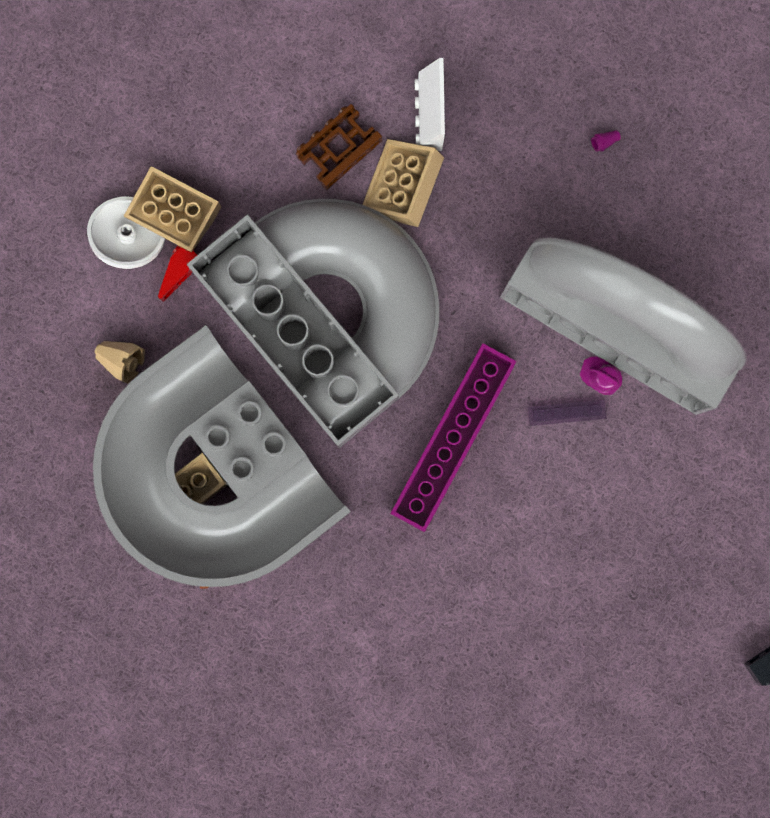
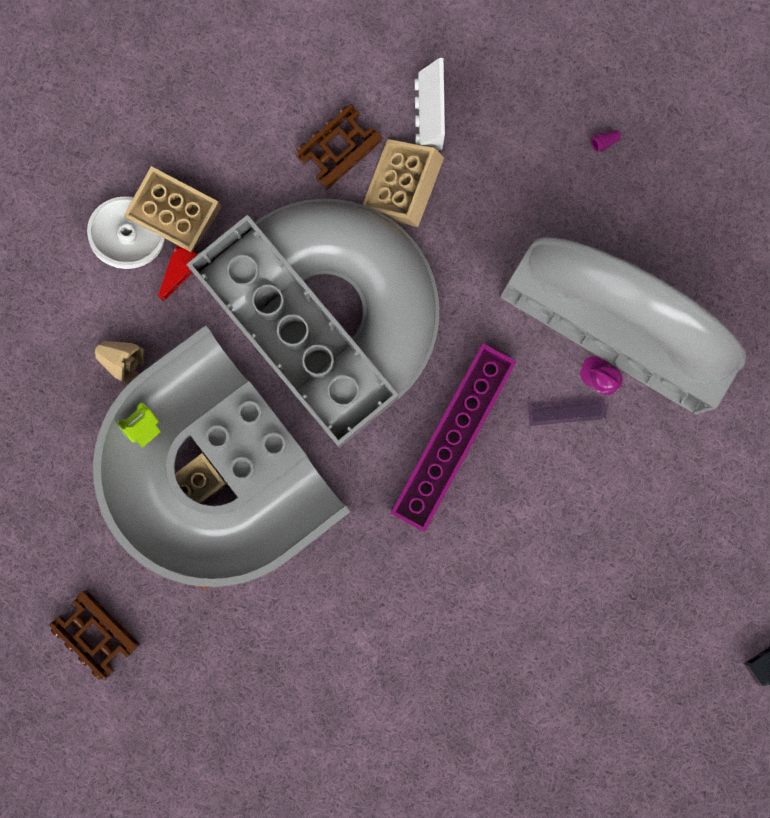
(81, 646): none -> reddish brown fence
(140, 426): none -> lime piece

